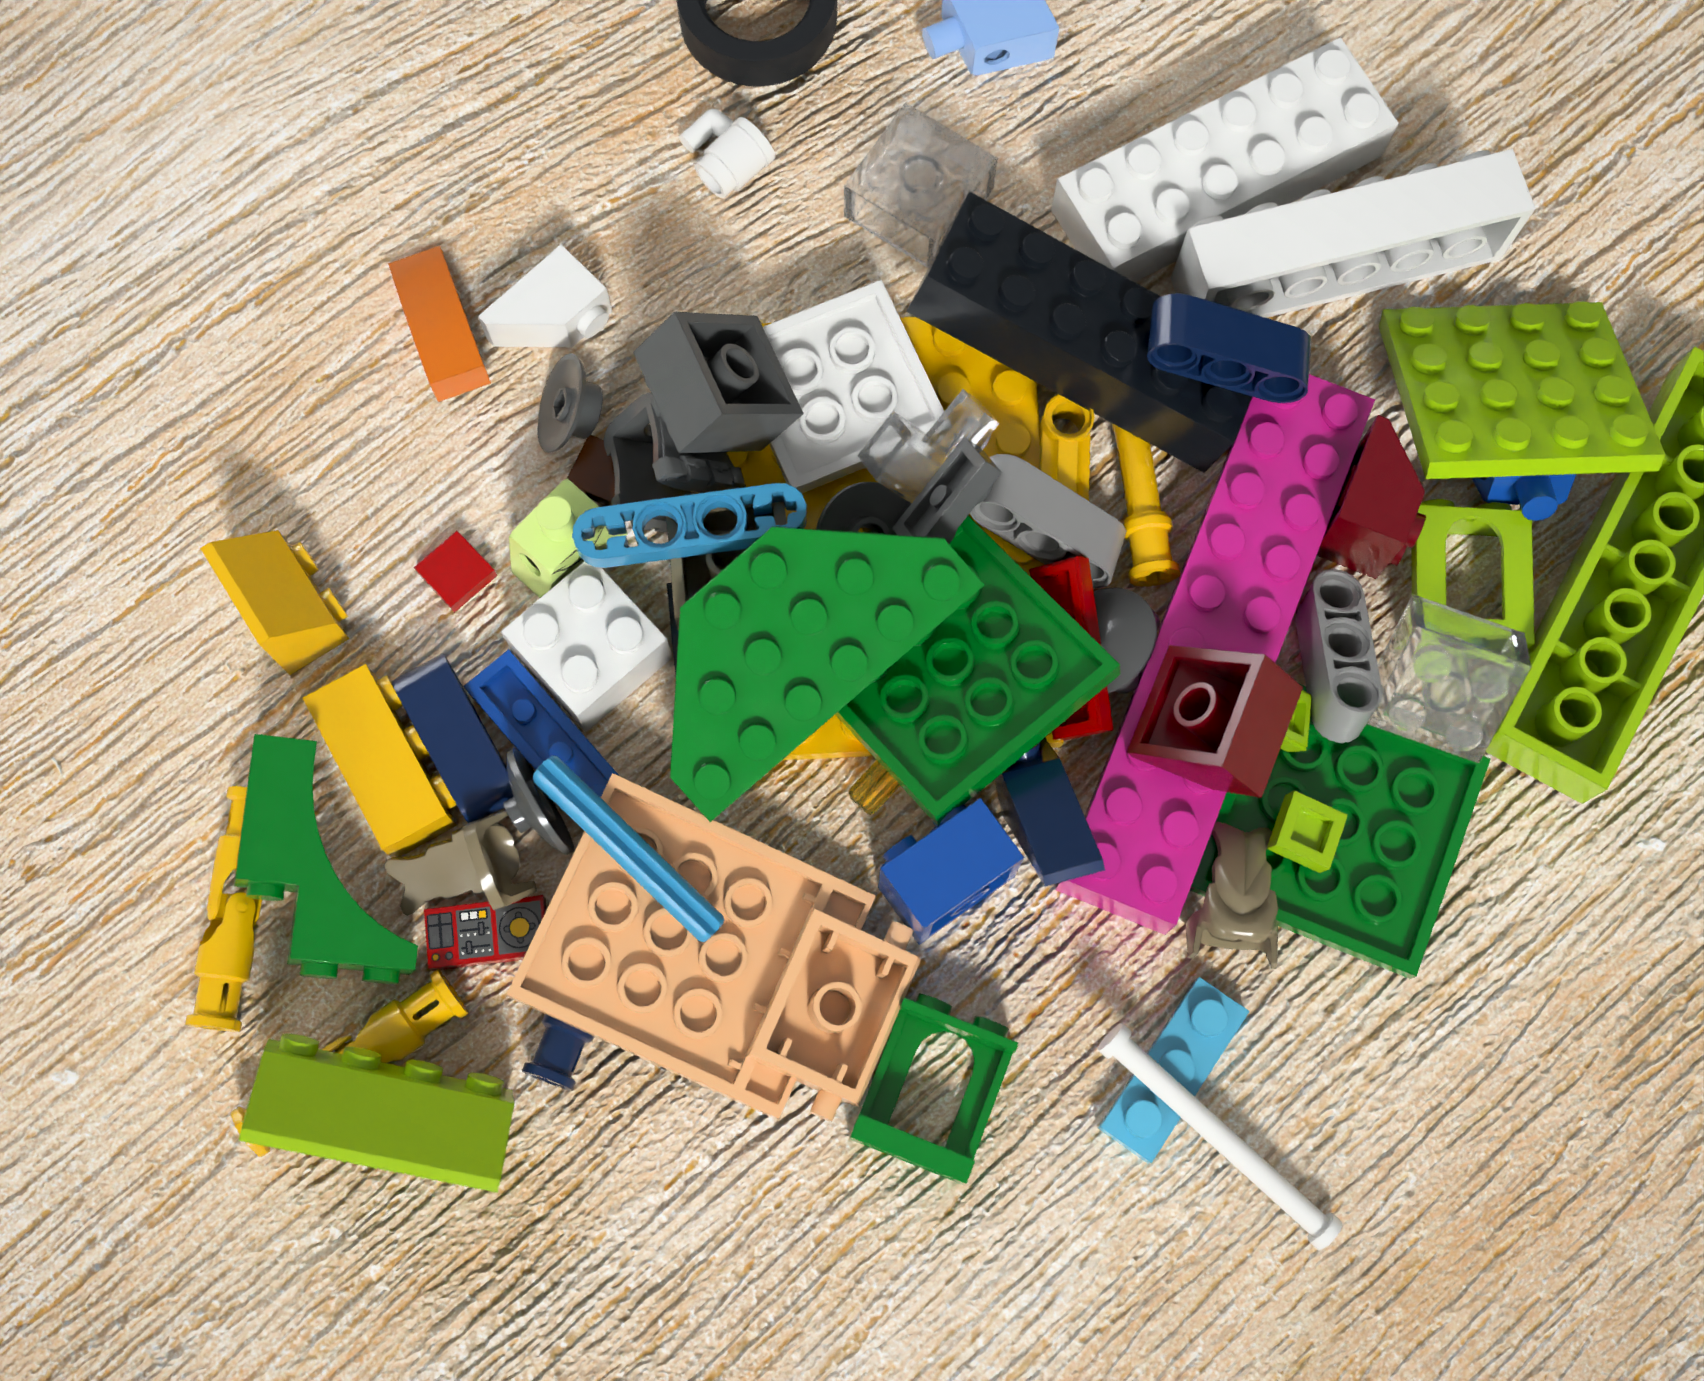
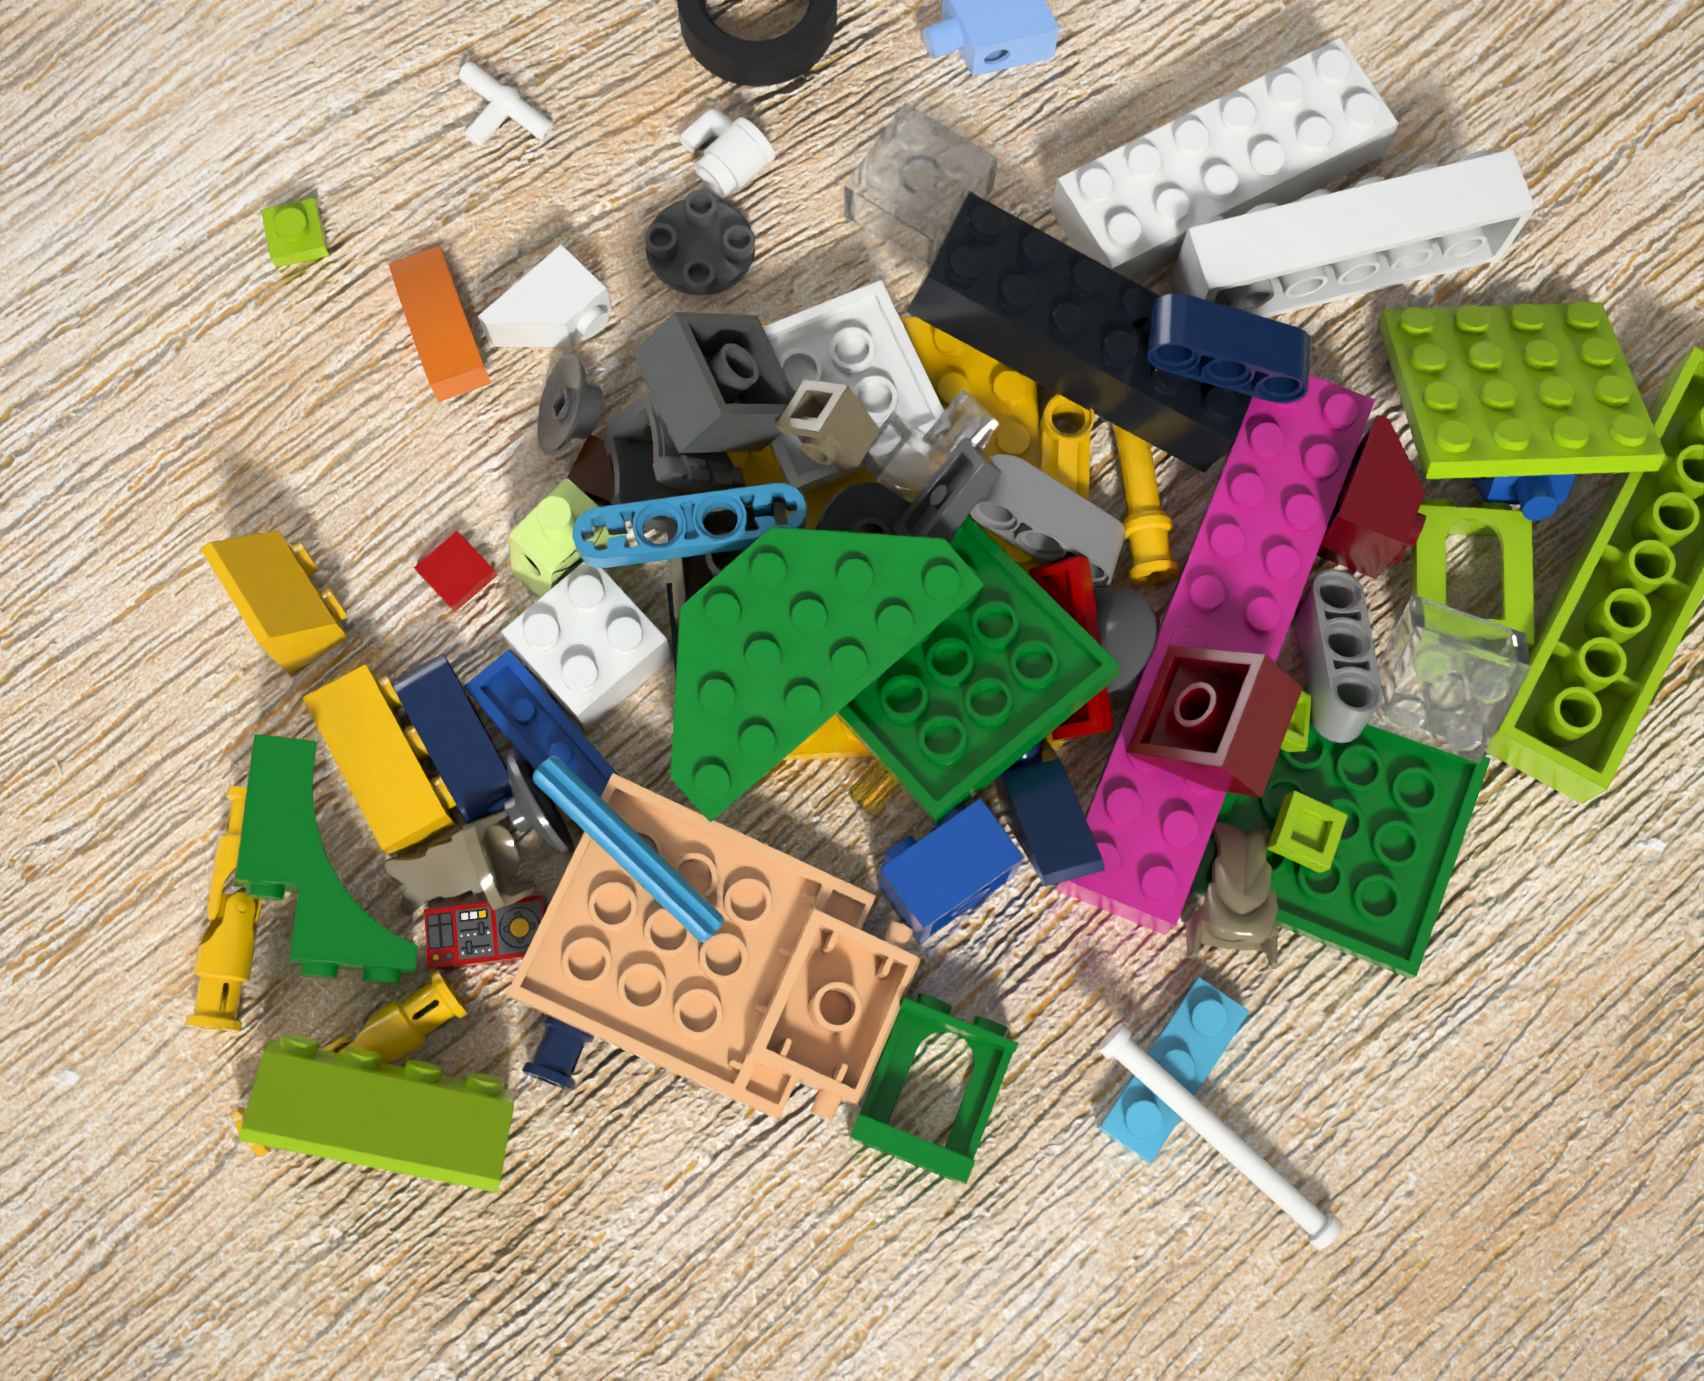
(295, 232): none -> lime plate
(503, 102): none -> white piece
(700, 245): none -> dark grey dish
(829, 424): none -> dark tan brick

